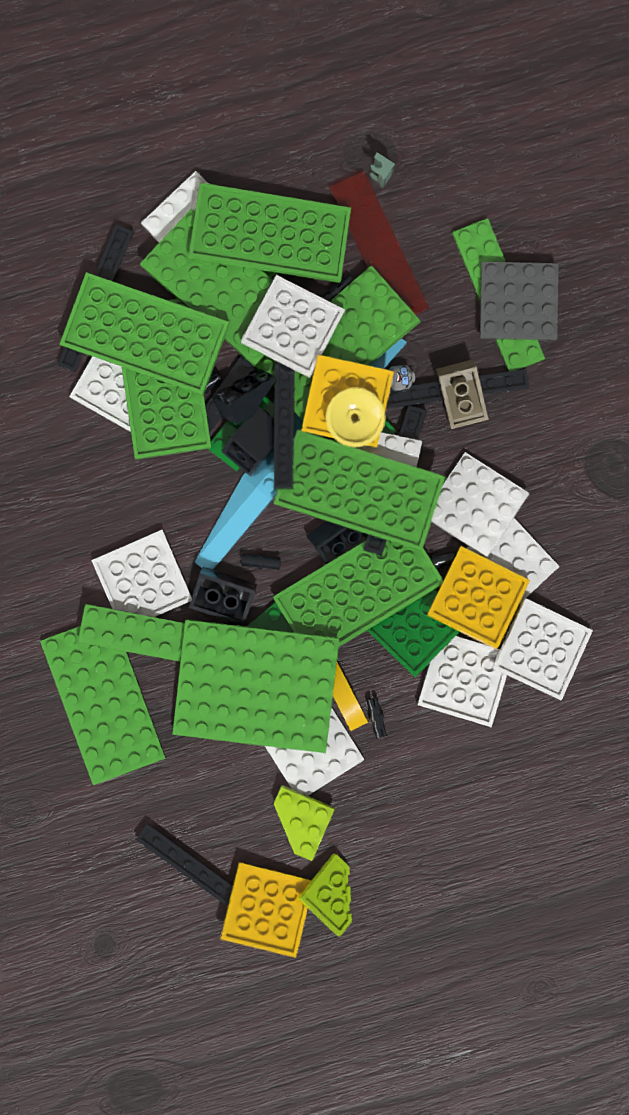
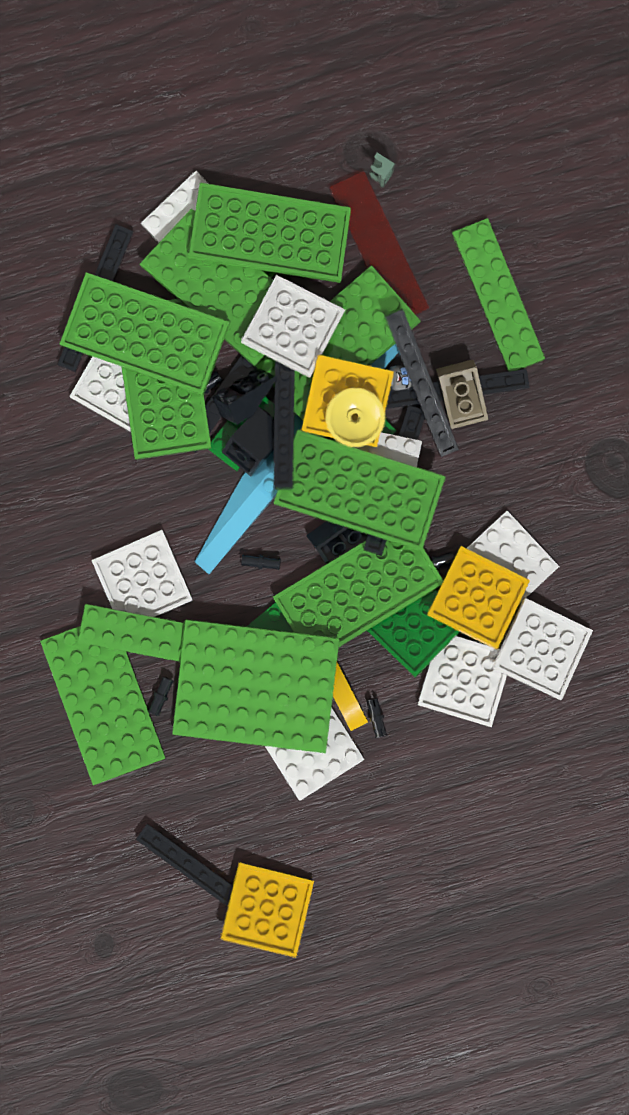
(160, 696): none -> black pin
(223, 596): black slope -> none
(302, 820): lime plate -> none
(330, 895): lime plate -> none
(336, 289): black pin -> none
(421, 382): none -> black plate
(477, 504): white plate -> none
(519, 301): dark grey plate -> none

